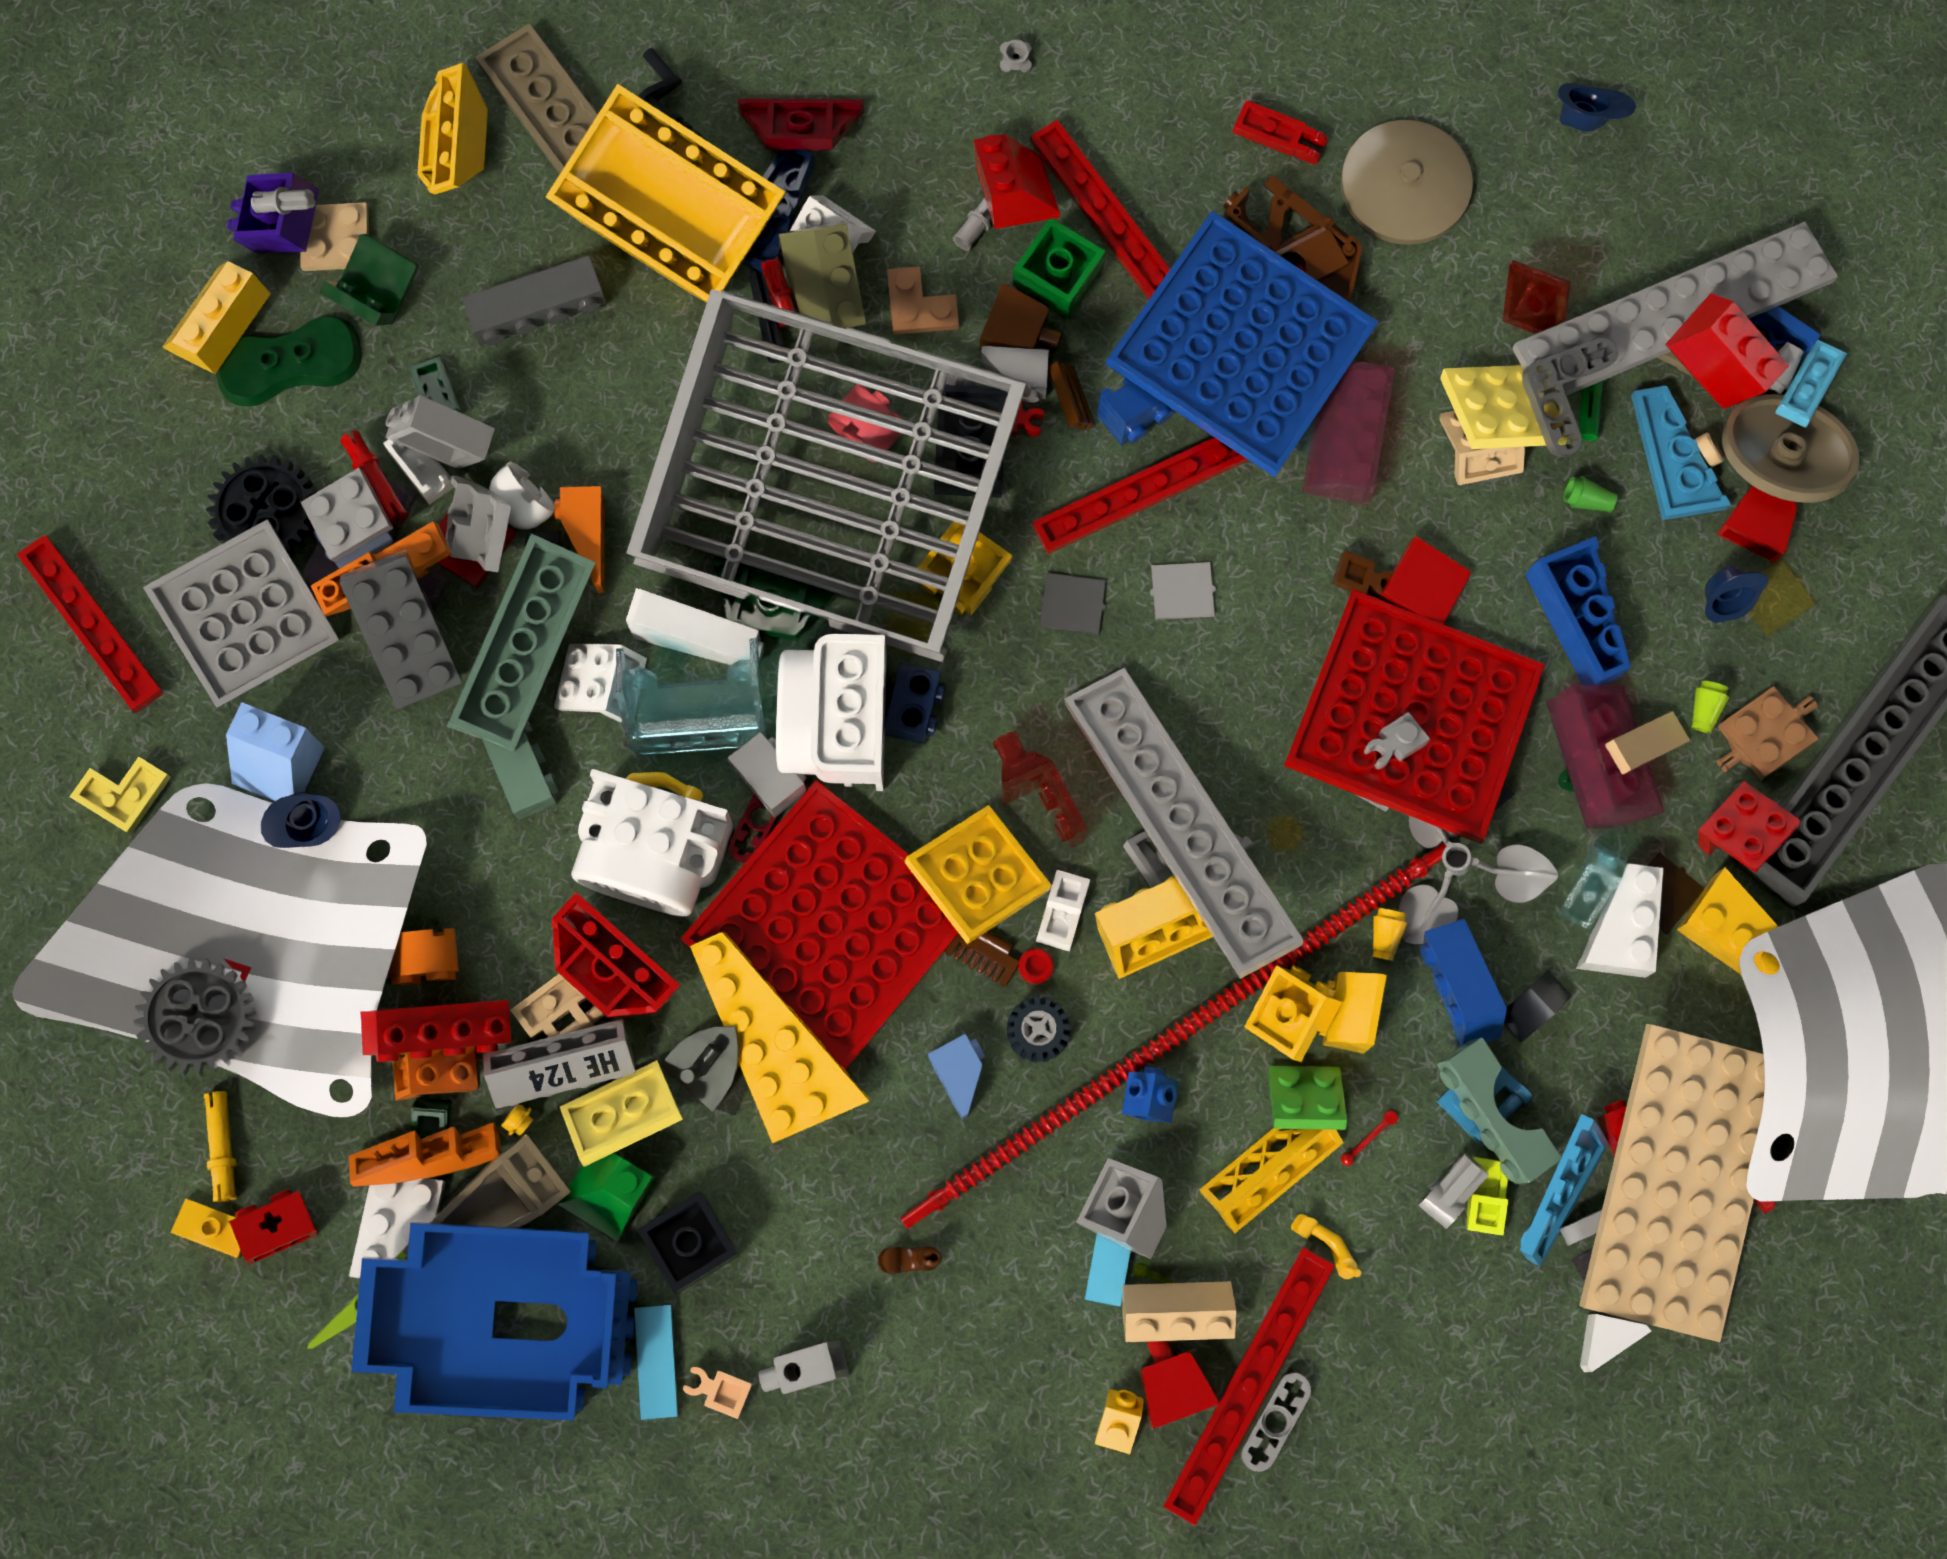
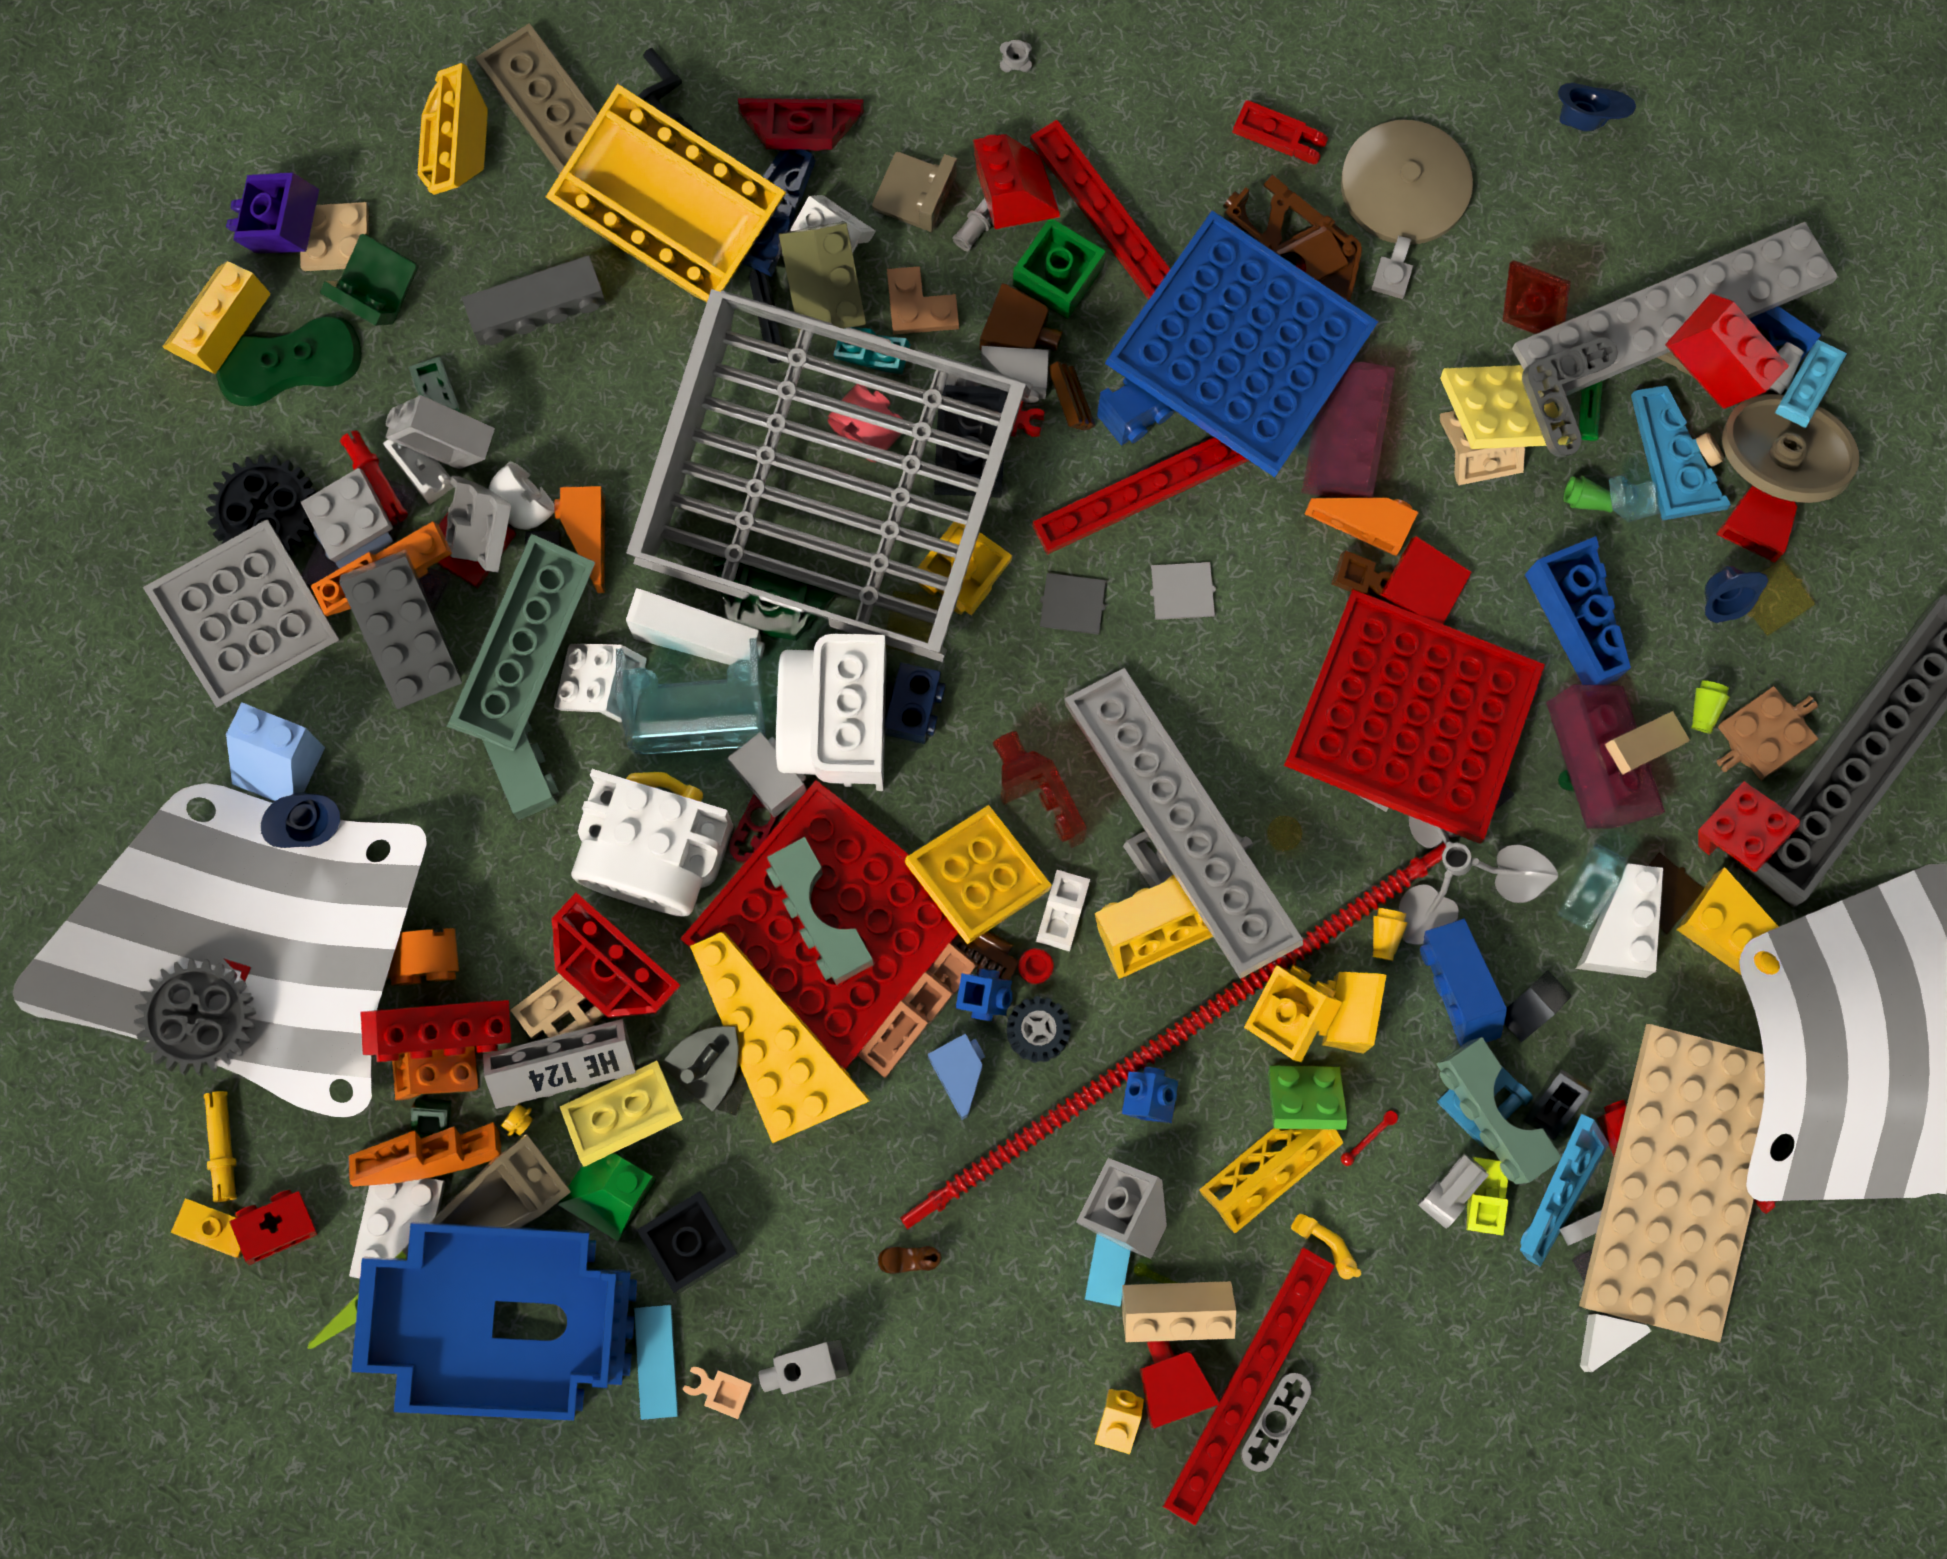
(90, 624): red plate -> none
(122, 803): light yellow plate -> none
(282, 200): light grey axle -> none
(777, 286): red axle -> none
(840, 949): none -> sand green arch
(869, 358): none -> teal slope
(915, 190): none -> dark tan bracket
(917, 1010): none -> nougat slope
(984, 994): none -> blue brick
(1372, 520): none -> orange slope
(1393, 273): none -> light grey plate
(1398, 738): light grey plate -> none
(1557, 1103): none -> black slope
(1633, 500): none -> clear light blue bracket

